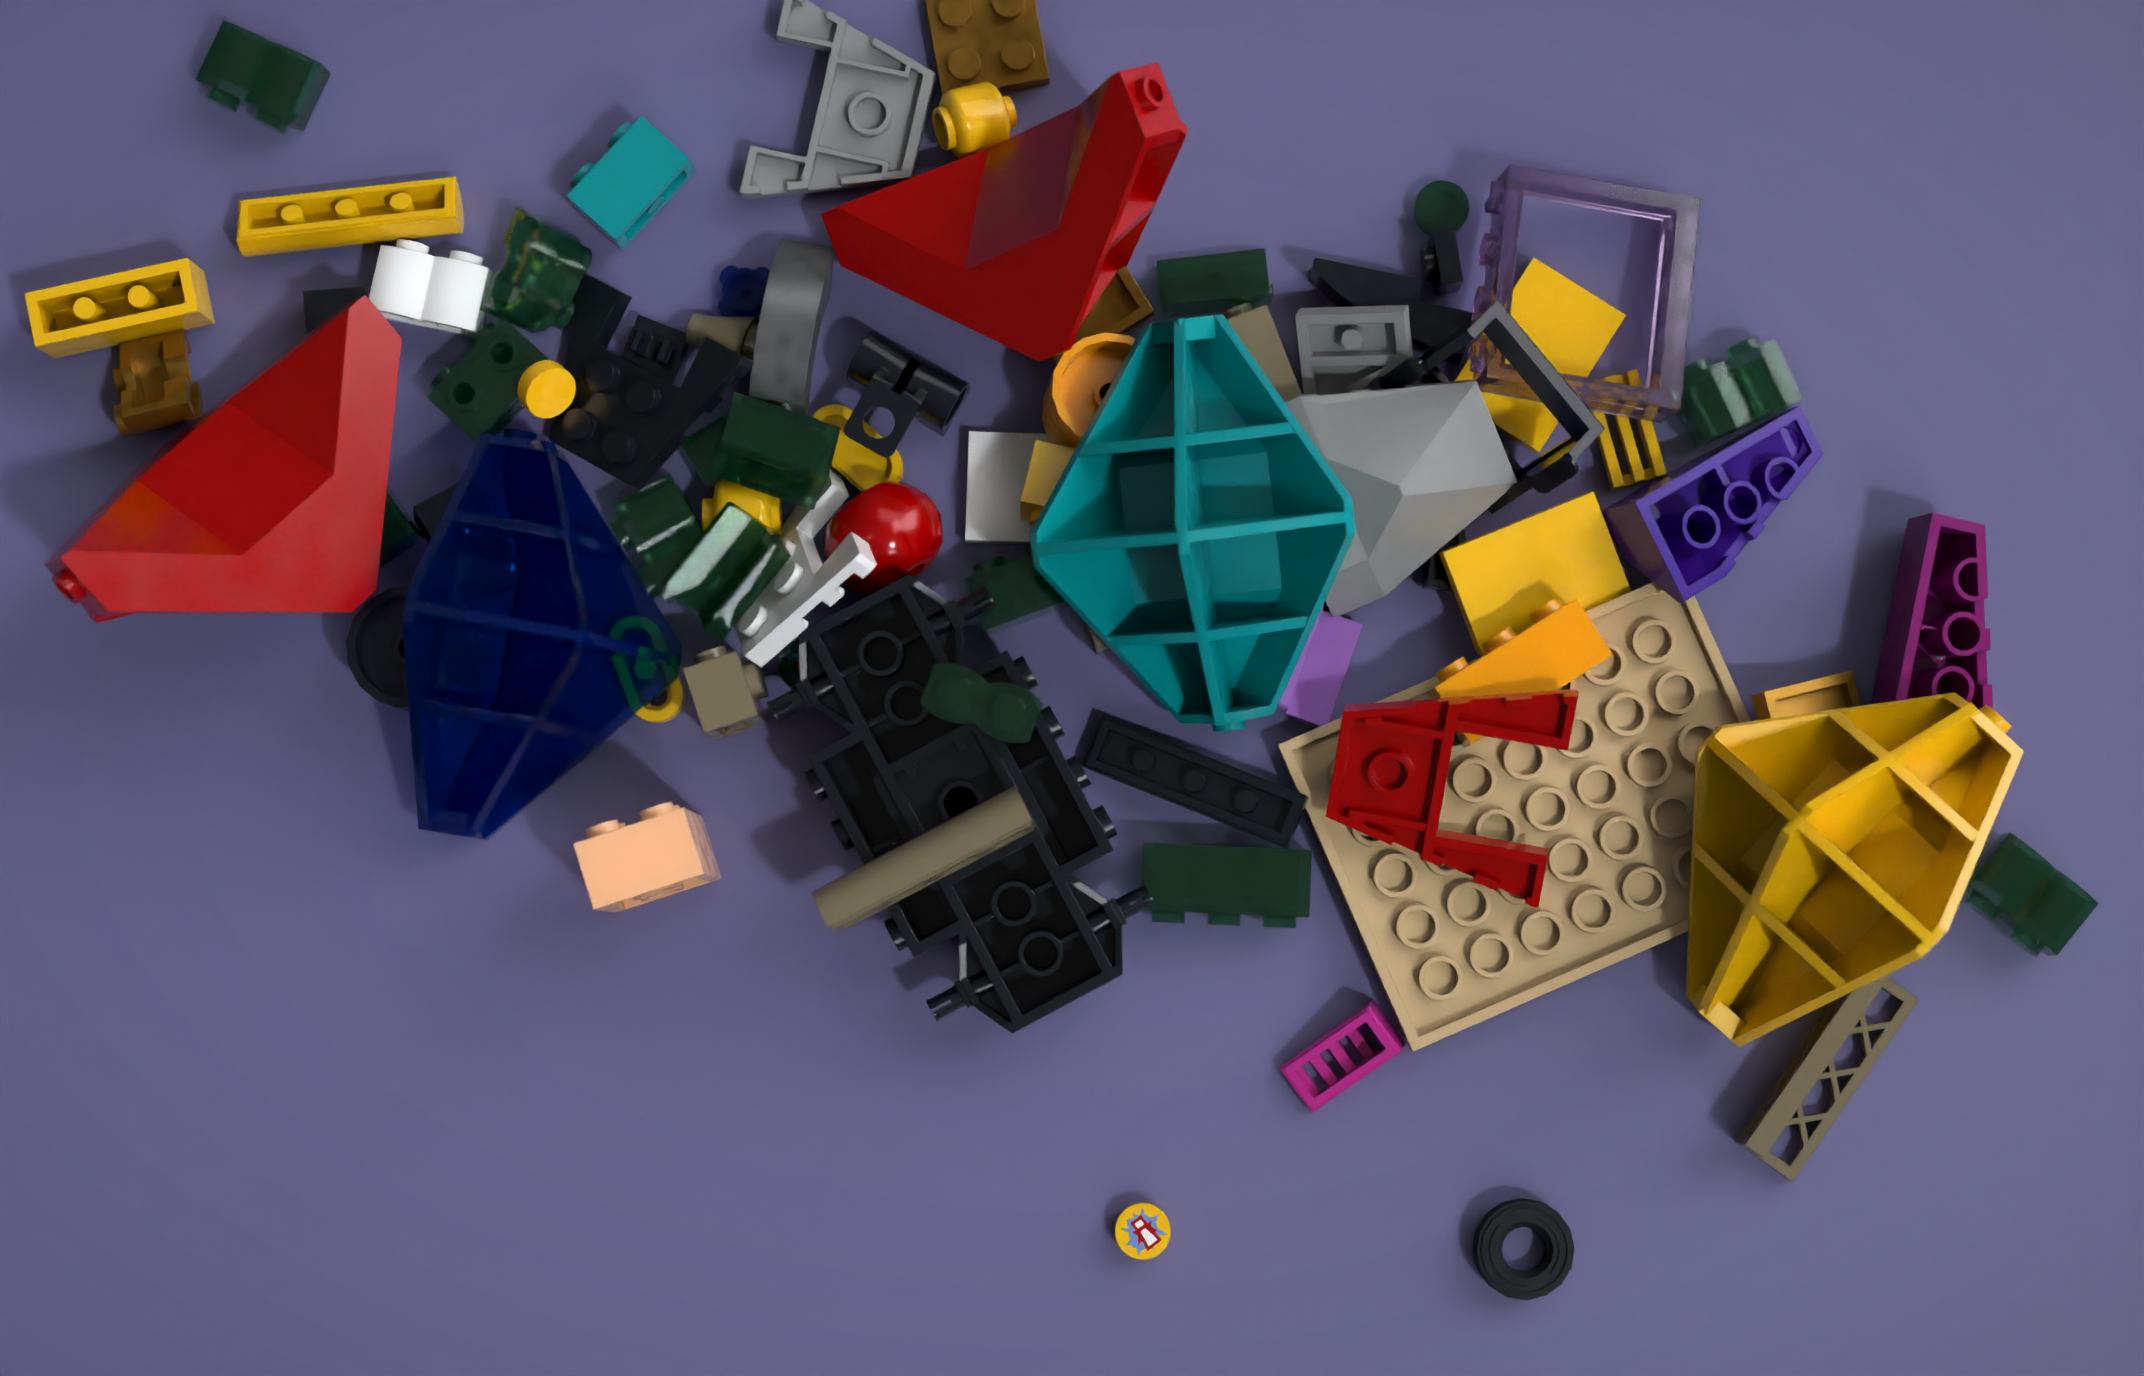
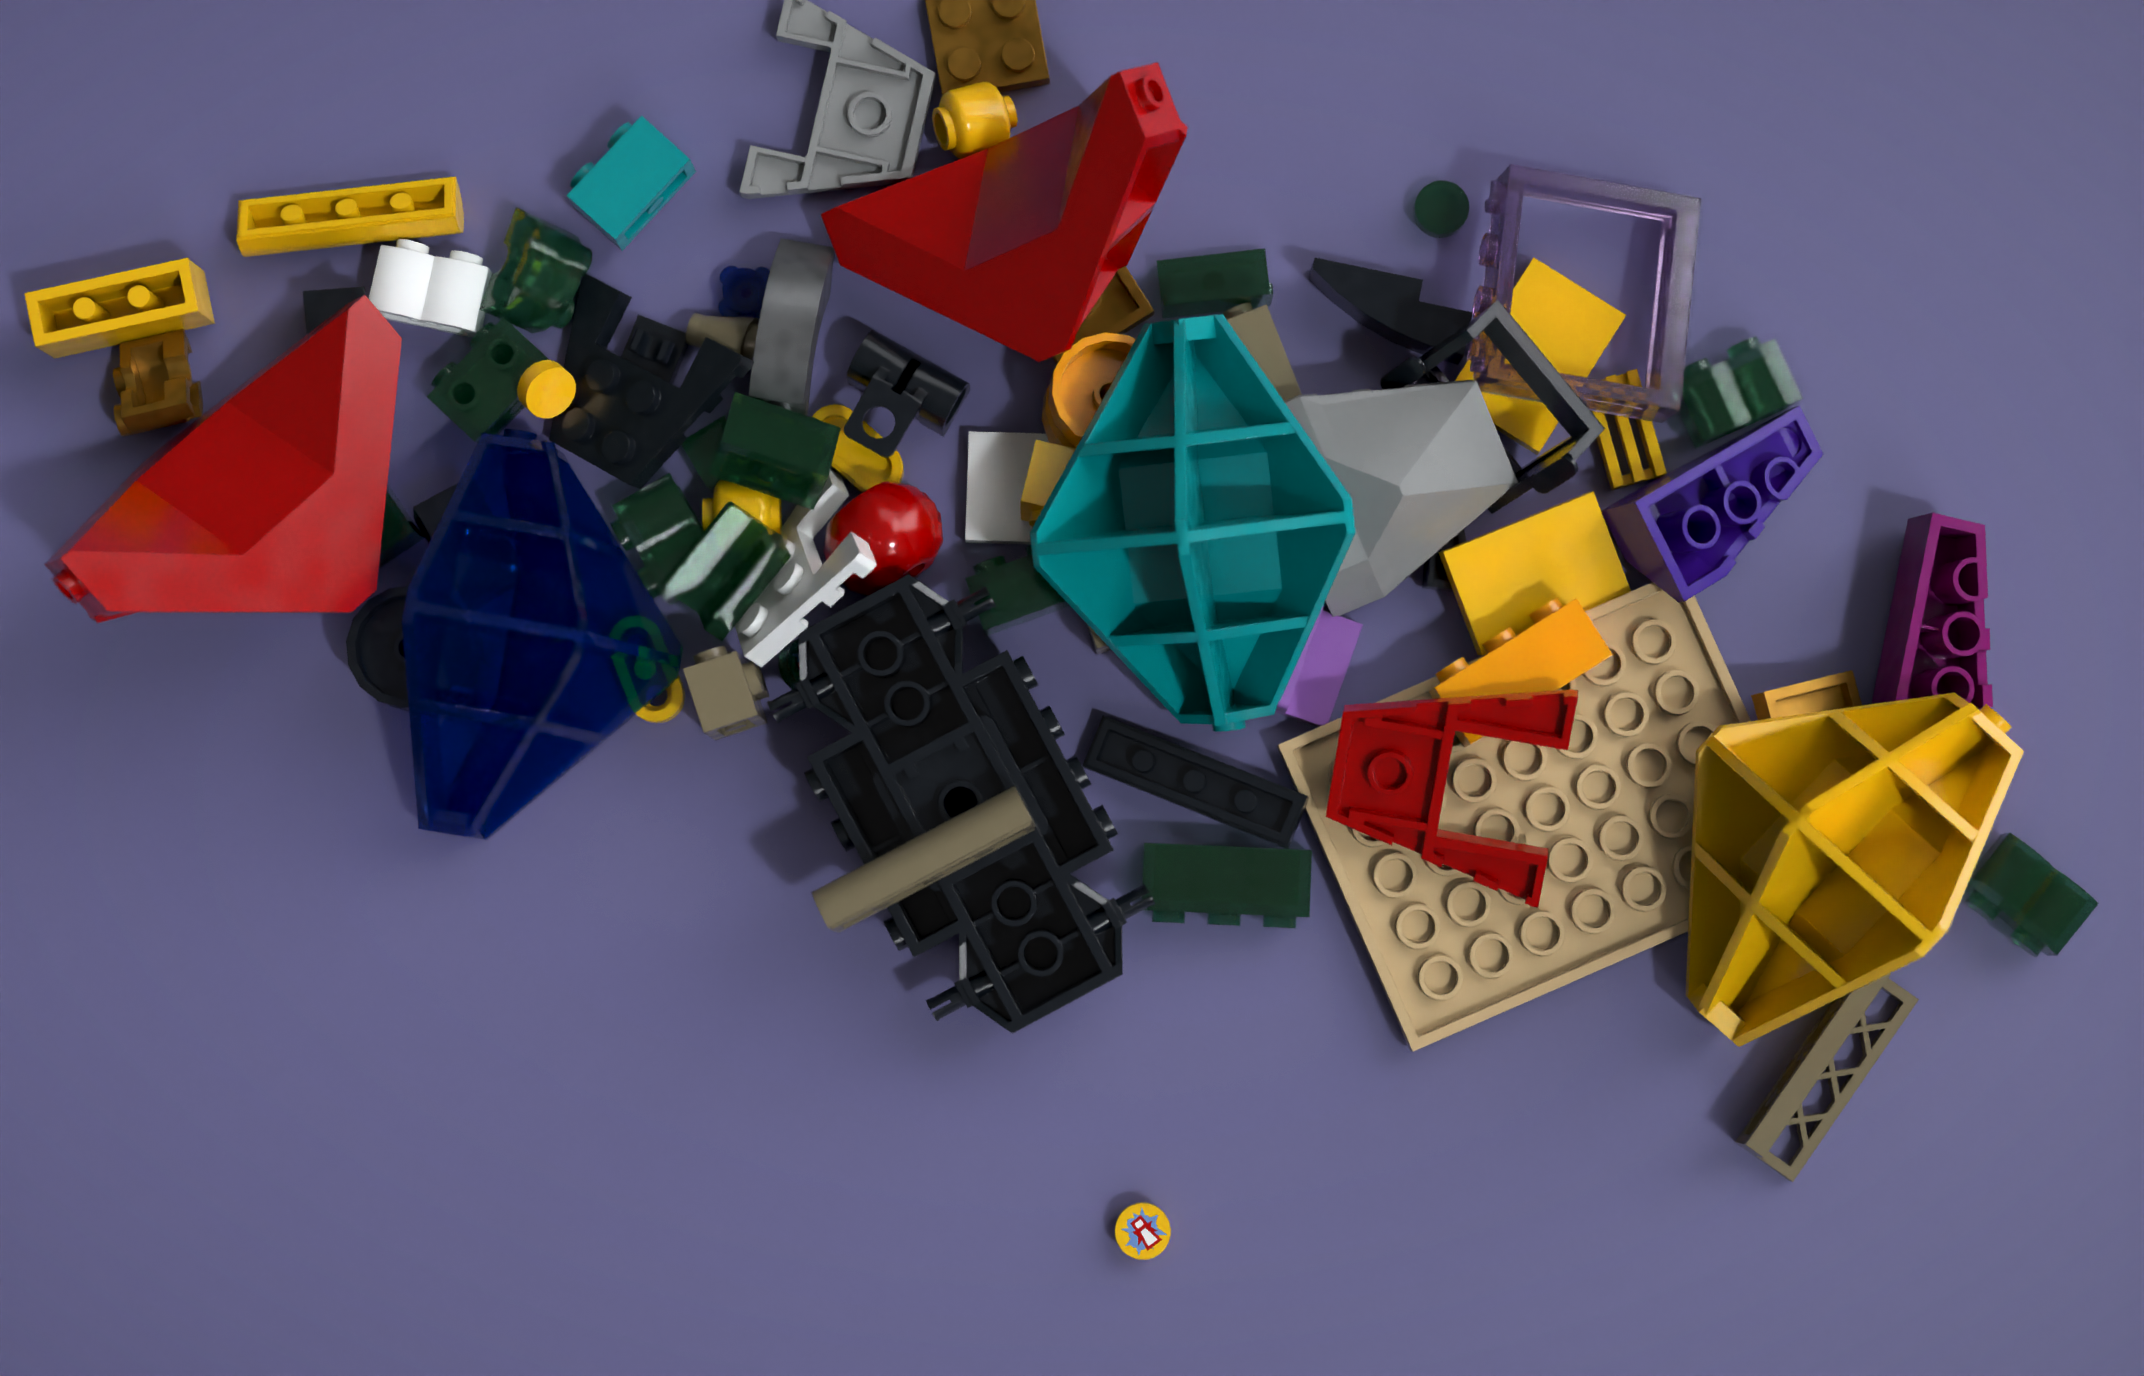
(262, 77): clear green brick -> none
(646, 859): light nougat brick -> none
(966, 698): clear green brick -> none
(1350, 345): light grey wing -> none
(1382, 1028): dark pink slope -> none
(1442, 262): black plate -> none
(1557, 1254): black tyre -> none

